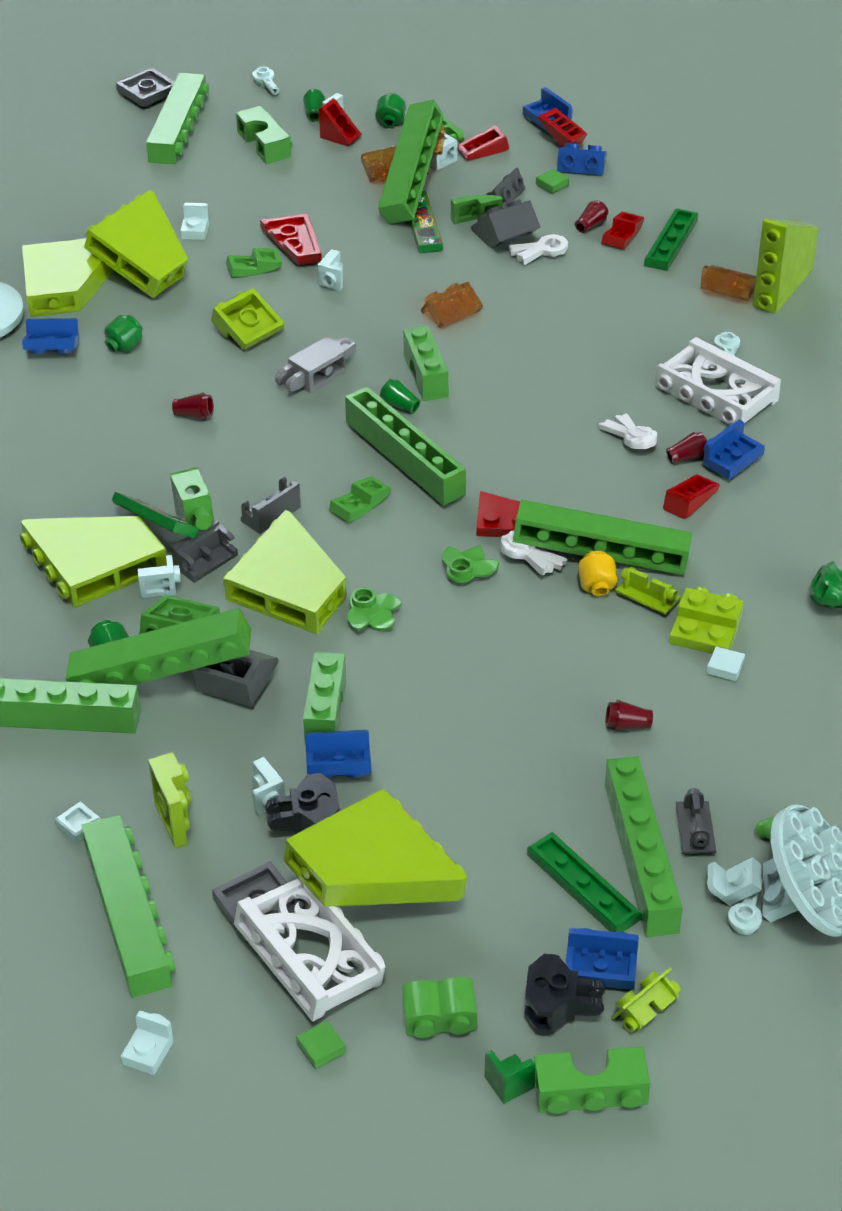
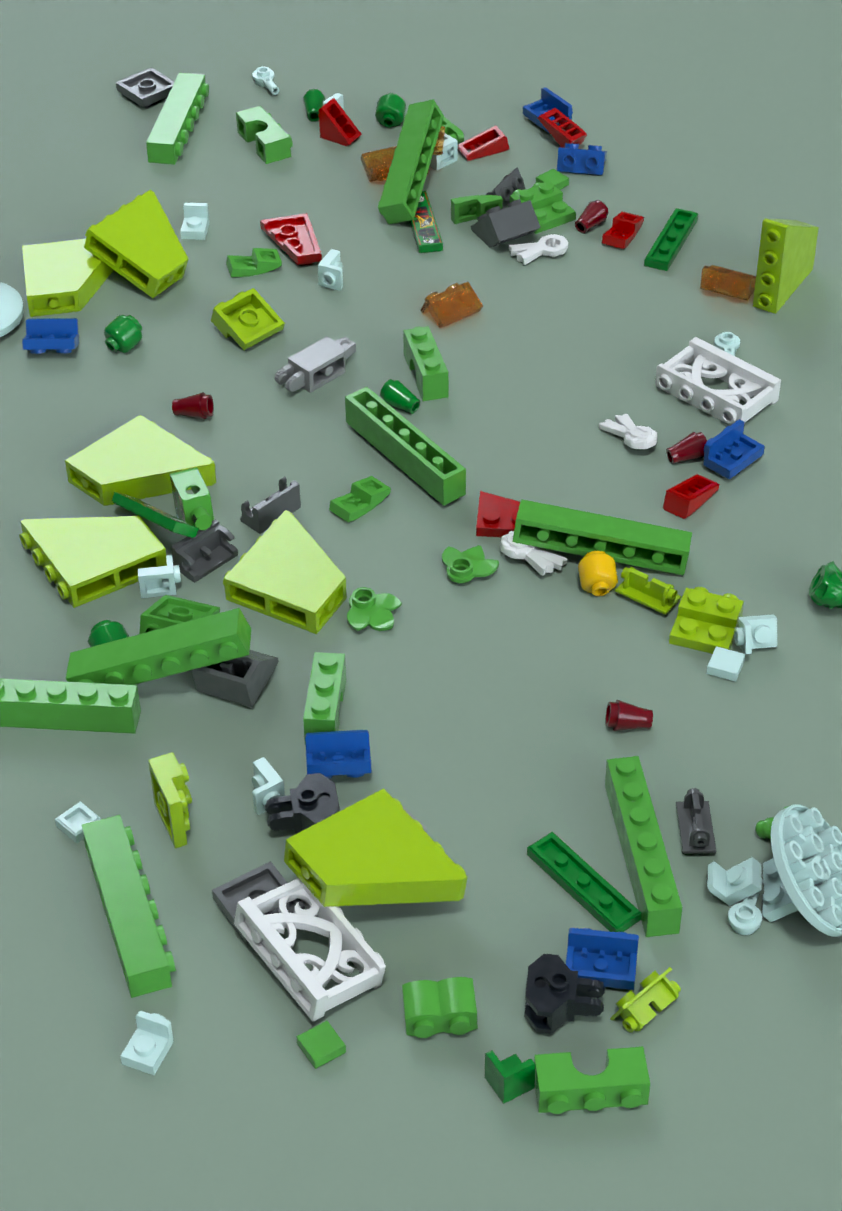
(135, 462): none -> slope
(547, 204): none -> bright green plate
(756, 632): none -> light aqua bracket

